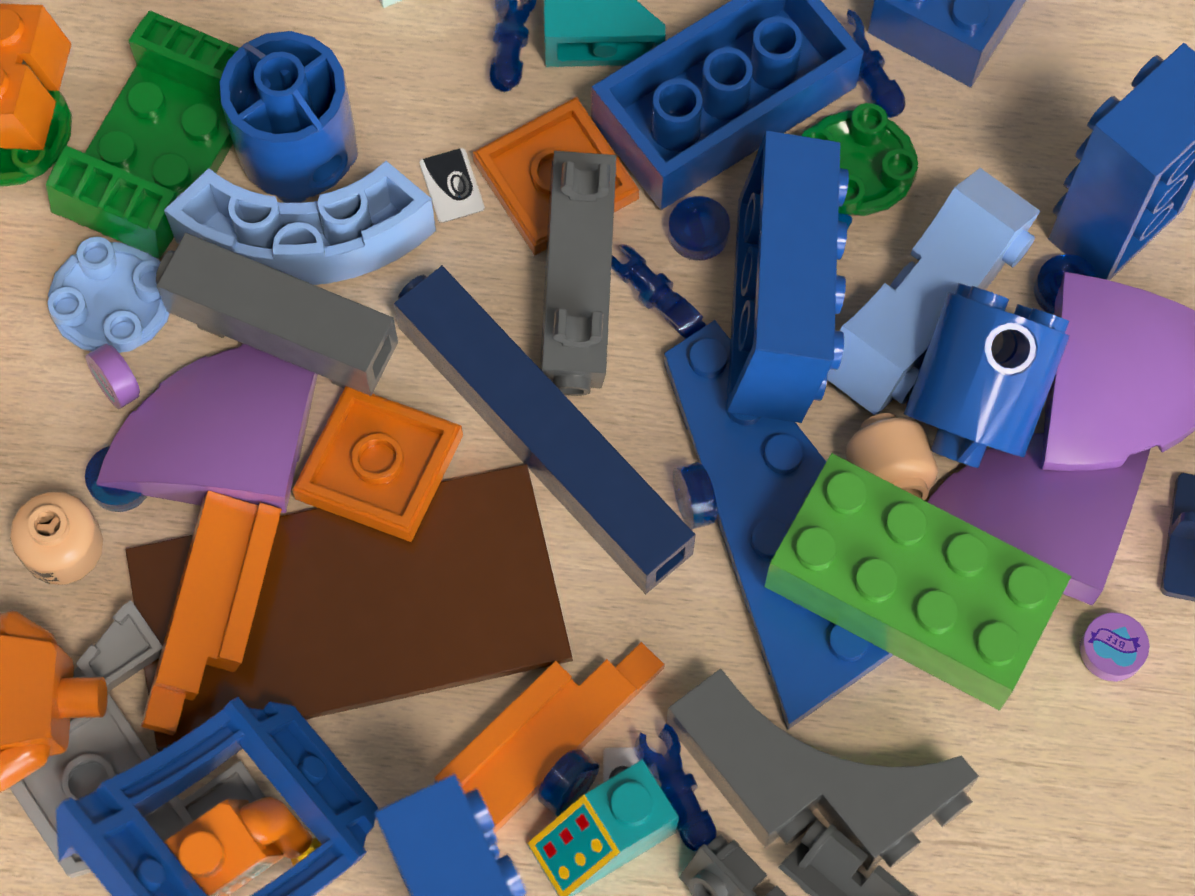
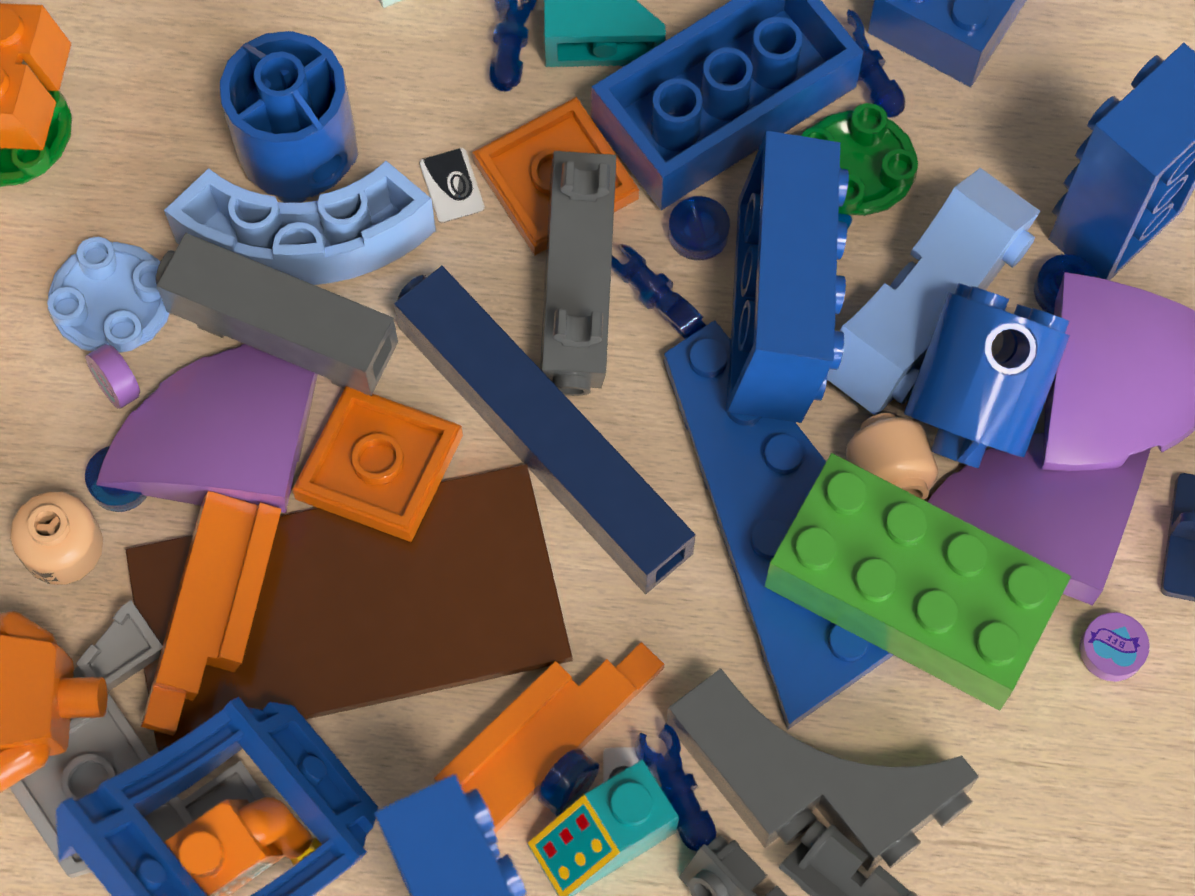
(153, 139): green plate -> none
(695, 495): tile -> none

